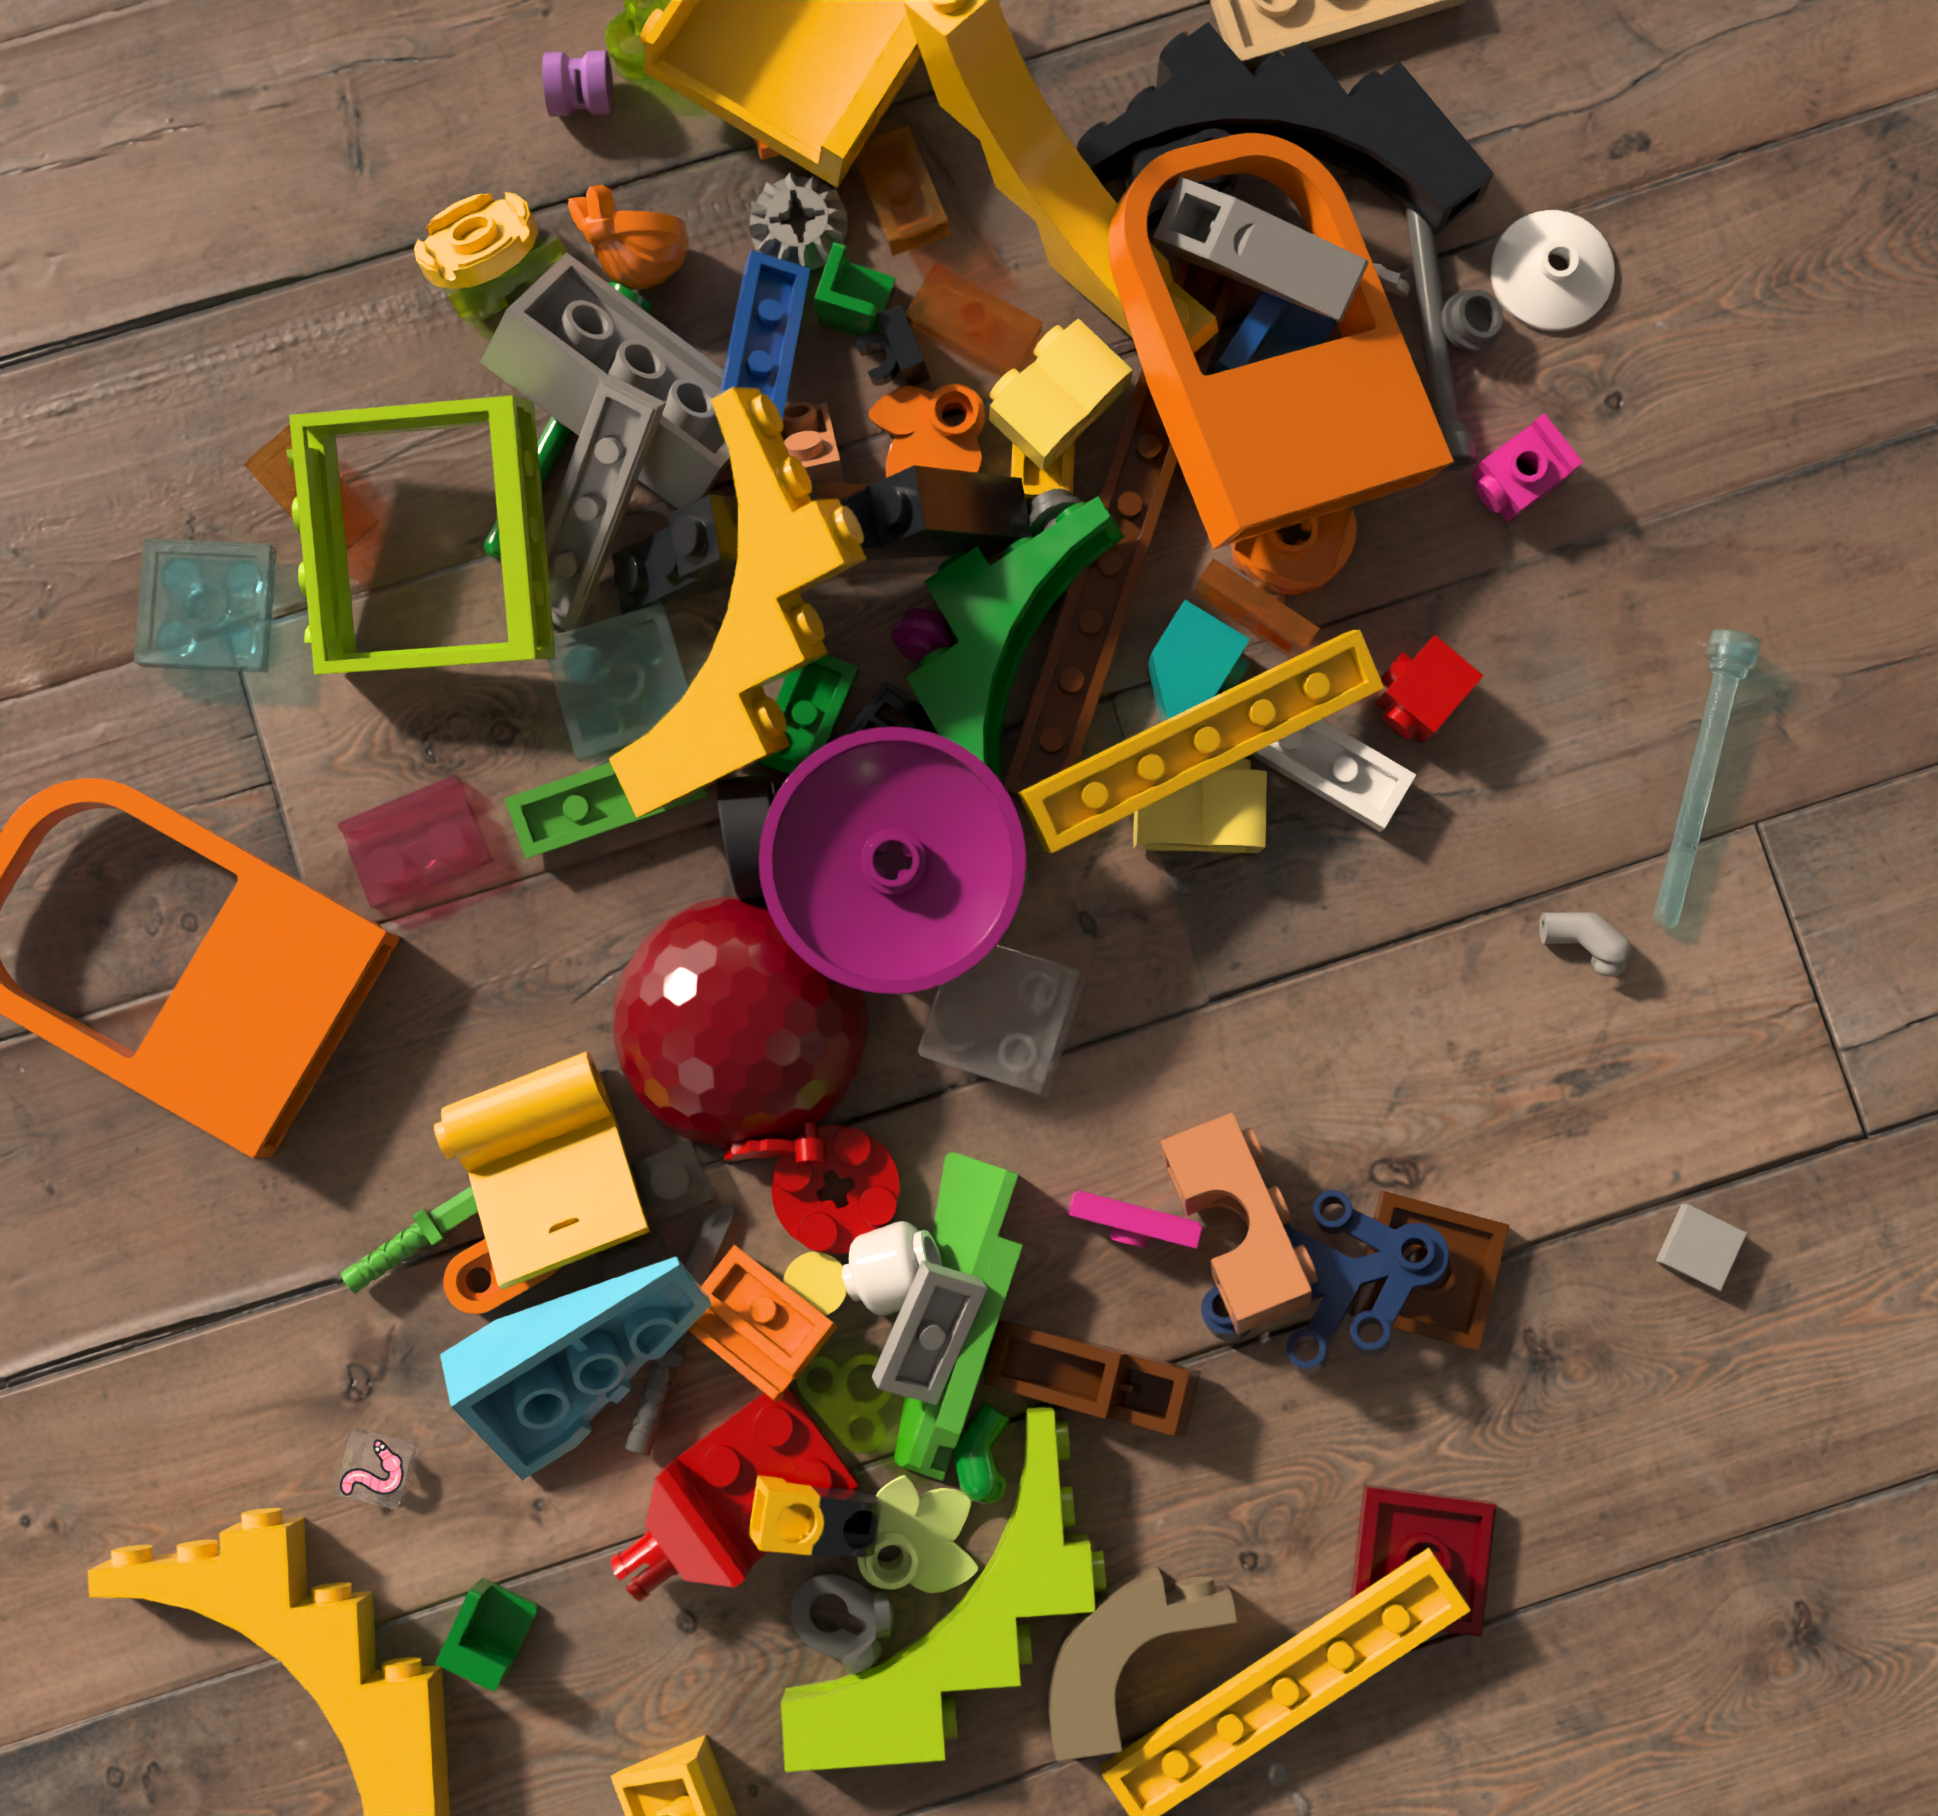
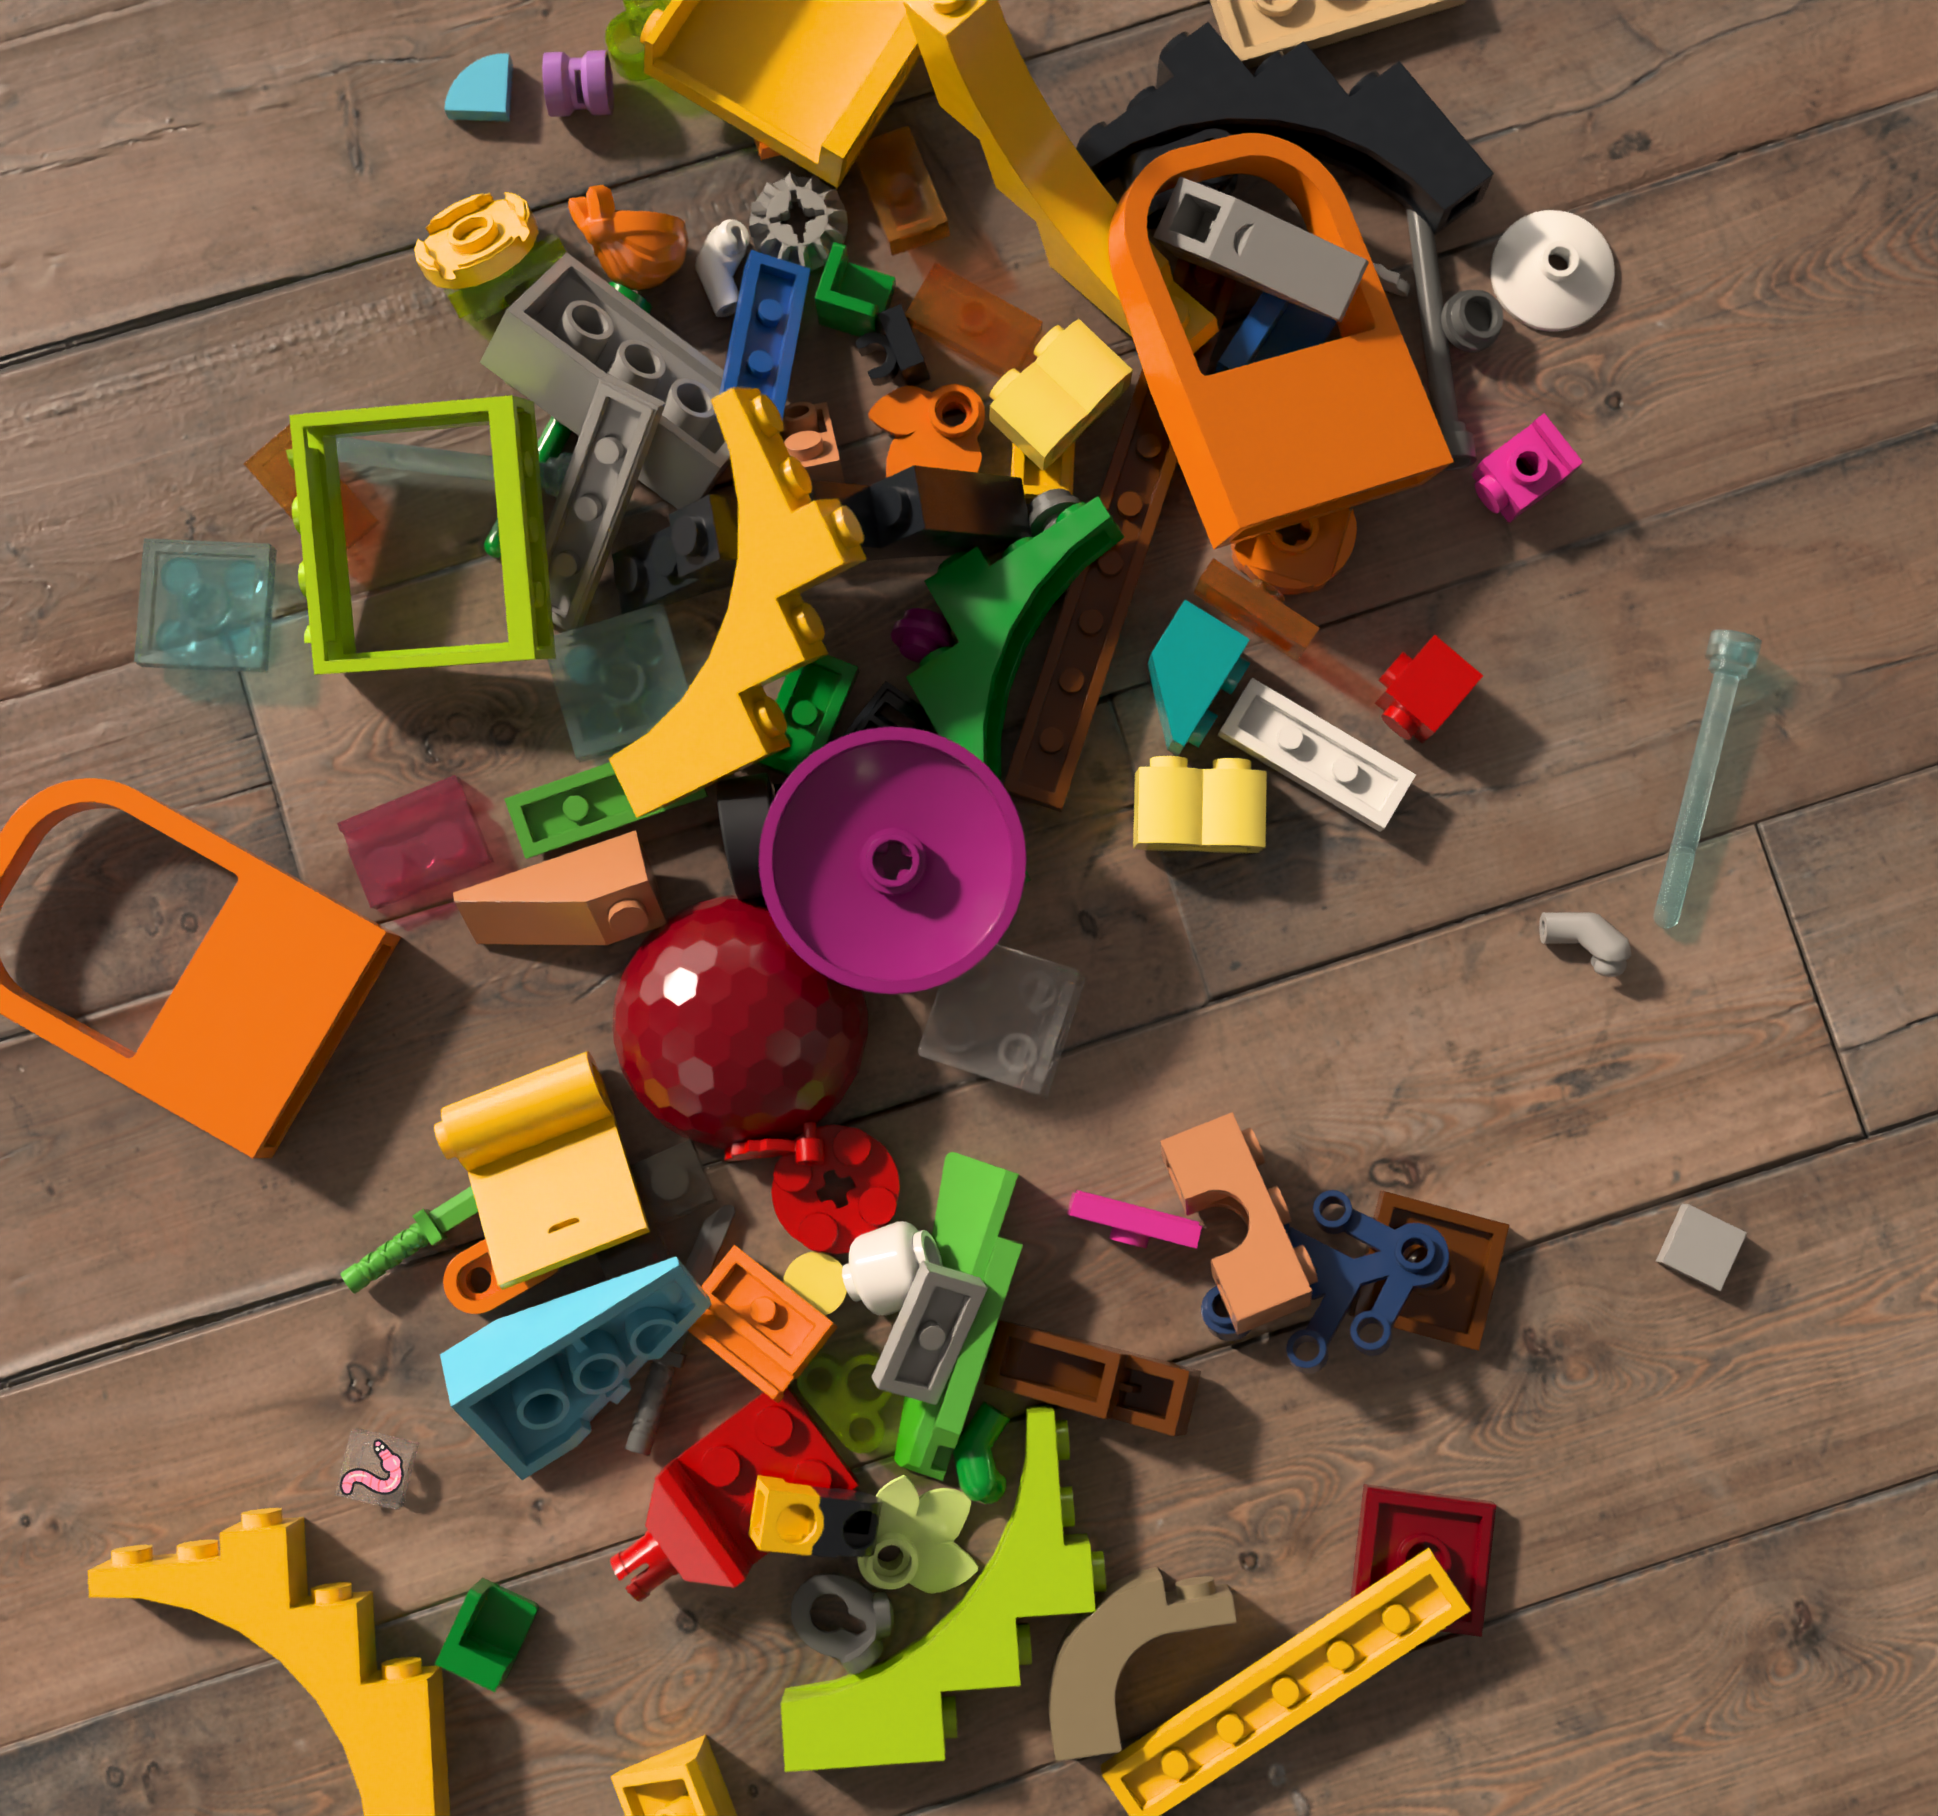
(441, 461): none -> clear light blue piece
(482, 90): none -> medium azure tile
(569, 900): none -> nougat slope
(719, 262): none -> white arm
(1200, 741): yellow plate -> none

